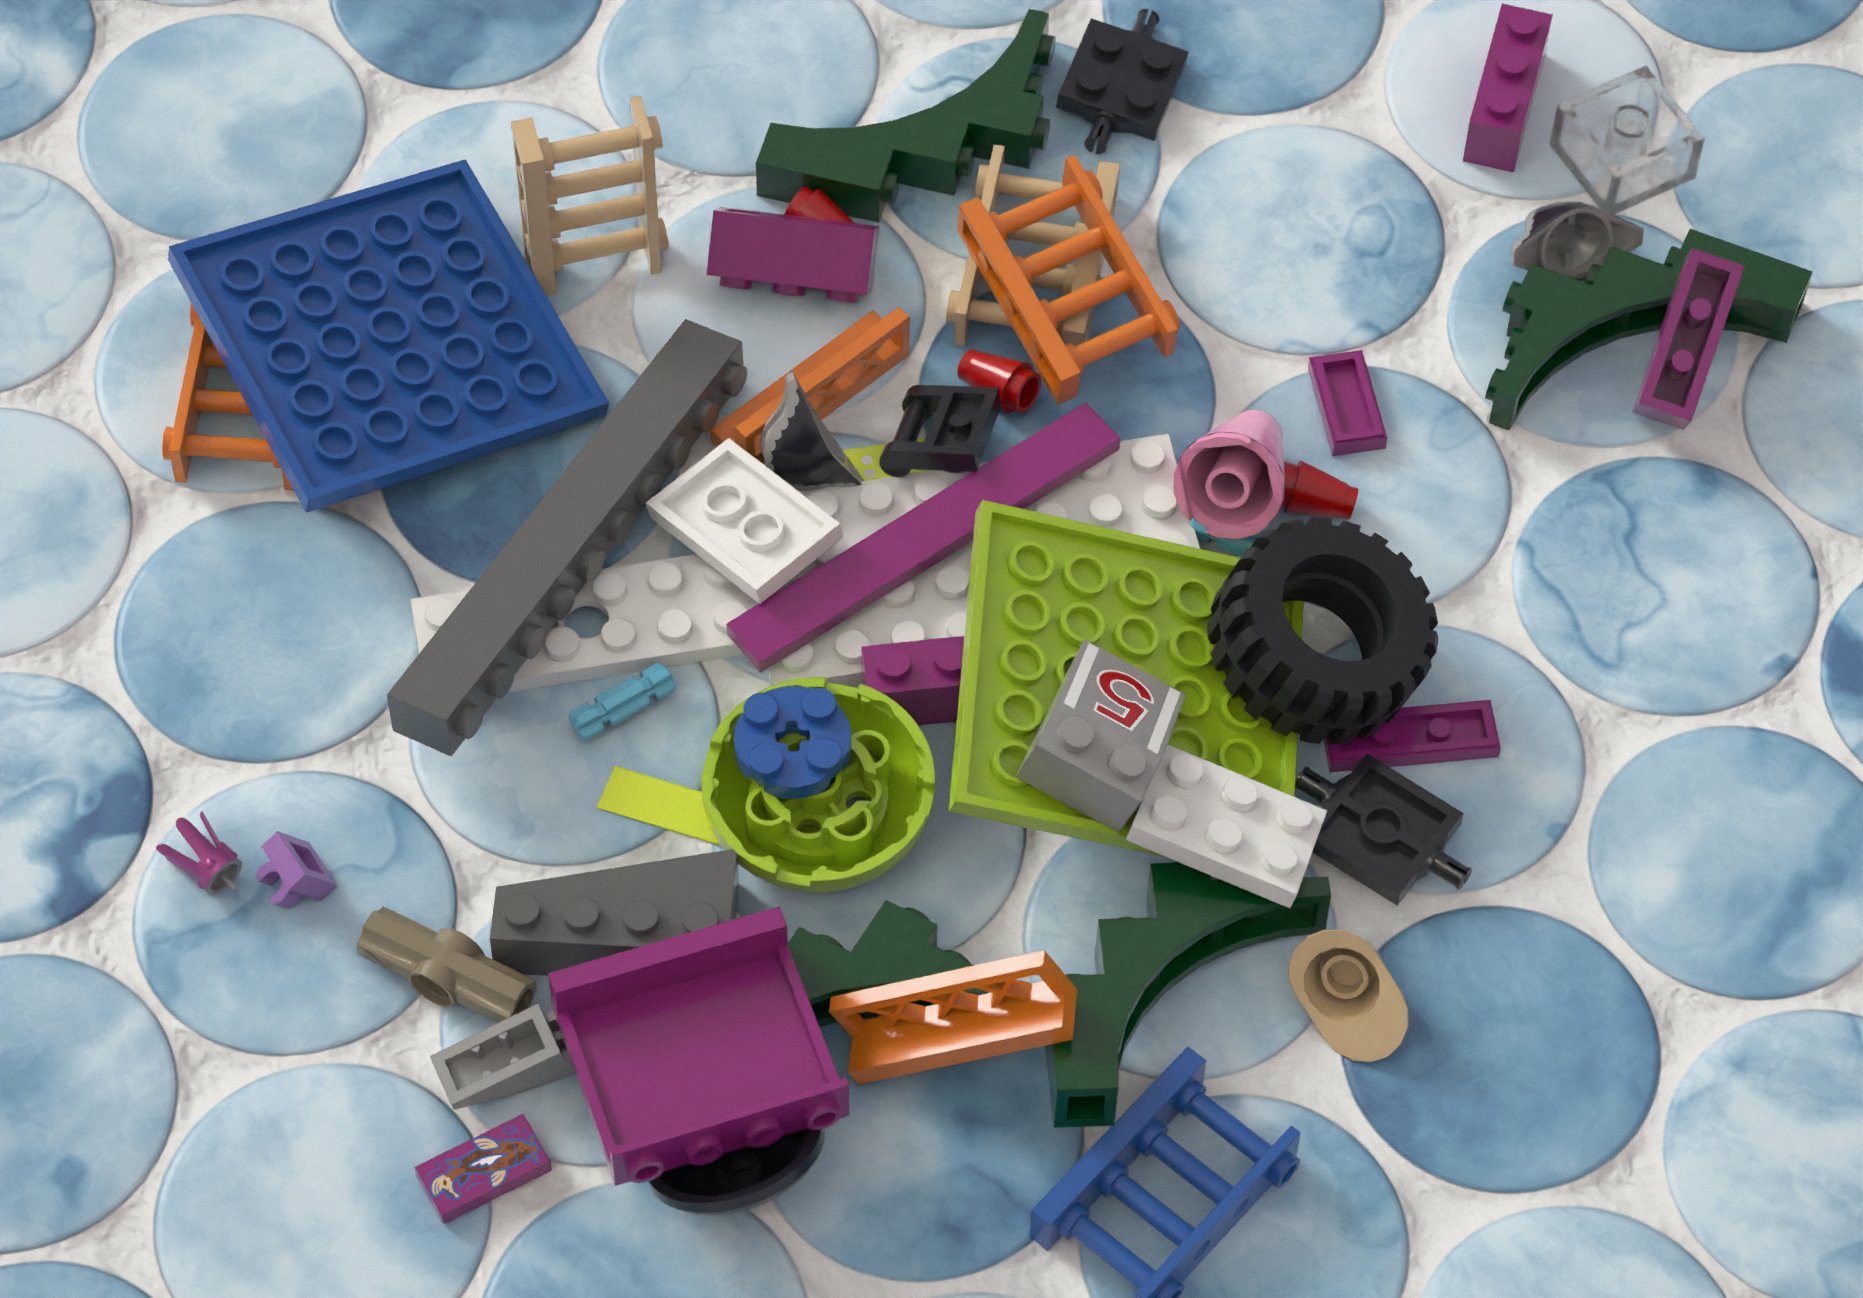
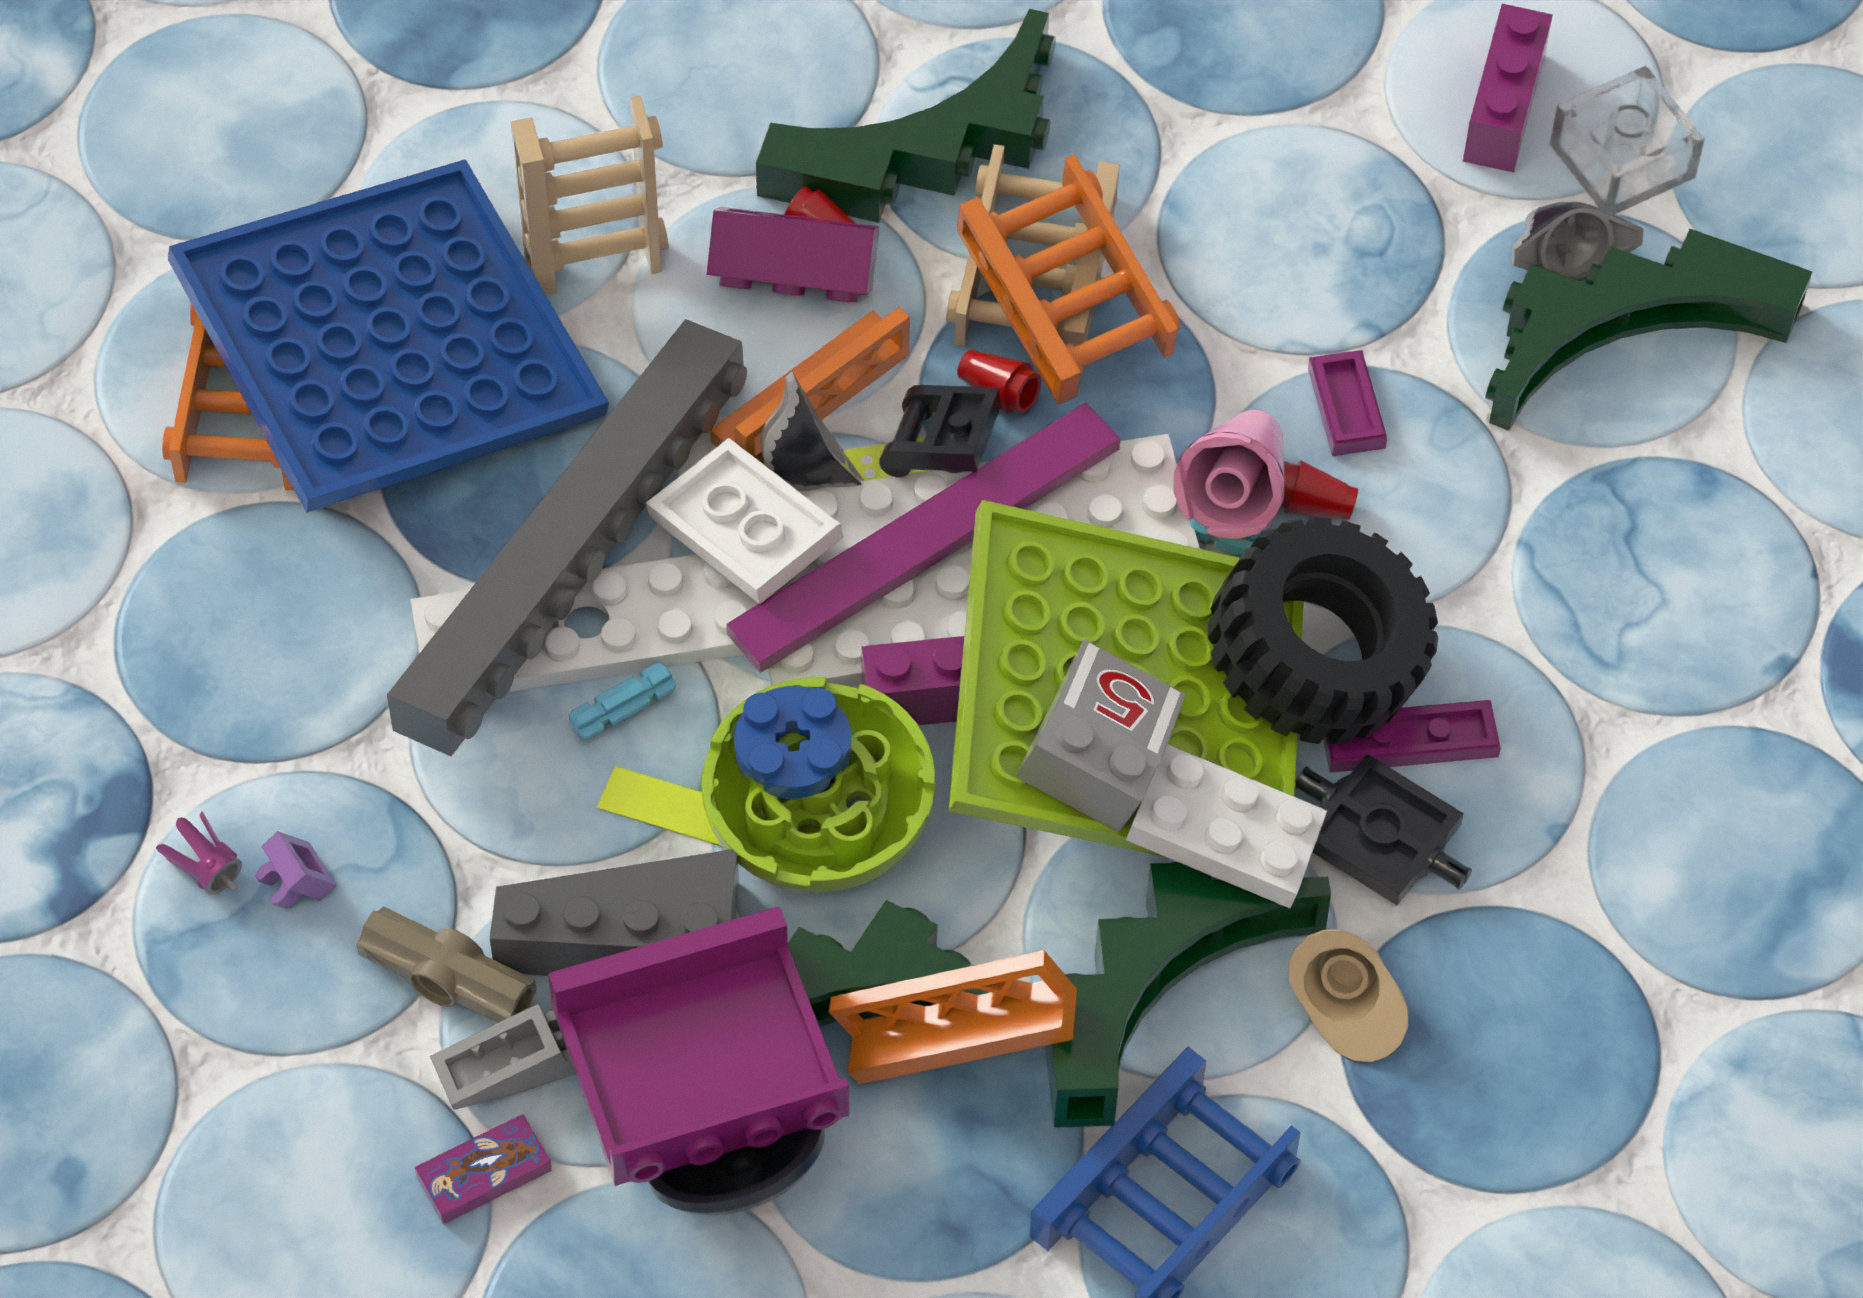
(1122, 80): black plate -> none
(1688, 339): magenta brick -> none

